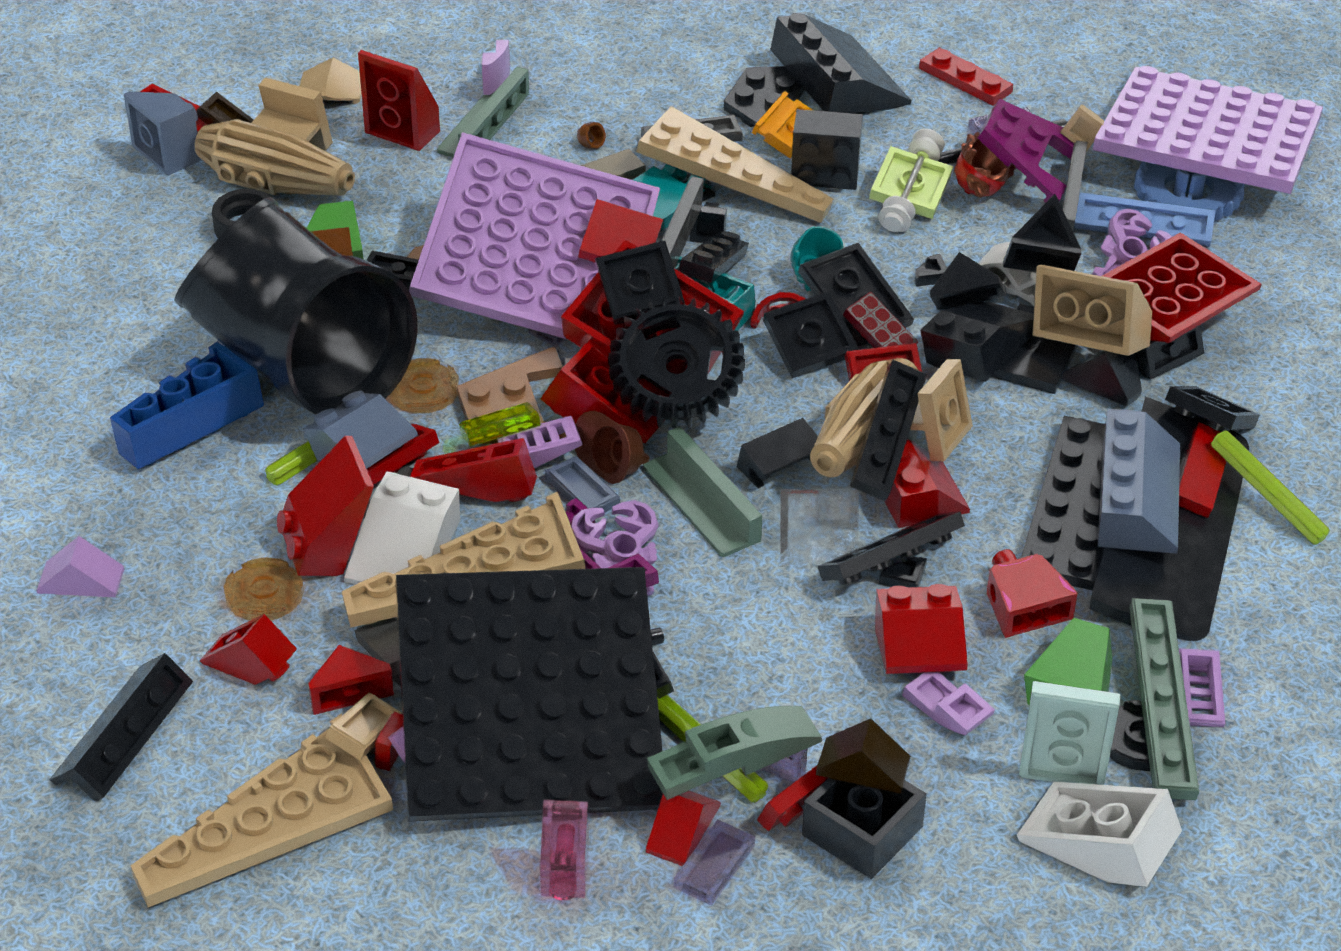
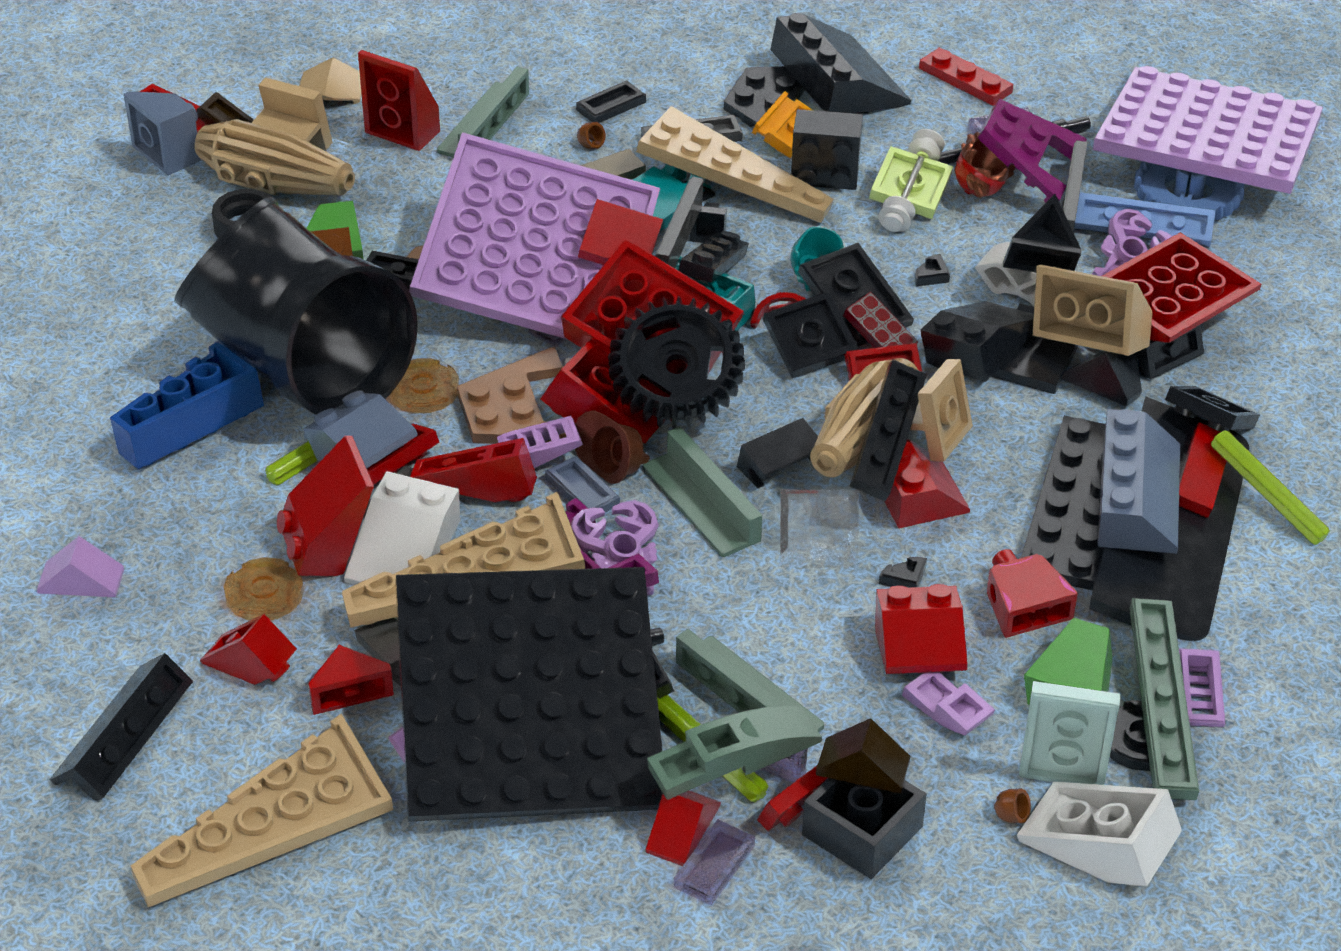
(361, 726): tan tile -> none
(384, 750): red tile -> none
(495, 67): lavender slope -> none
(499, 424): clear neon green tile -> none
(564, 849): clear pink slope -> none
(611, 102): none -> black tile
(637, 277): black tile -> none
(731, 676): none -> sand green panel
(903, 543): black plate -> none
(965, 284): black slope -> none
(1013, 805): none -> dark orange hinge
(1083, 126): tan tile -> none

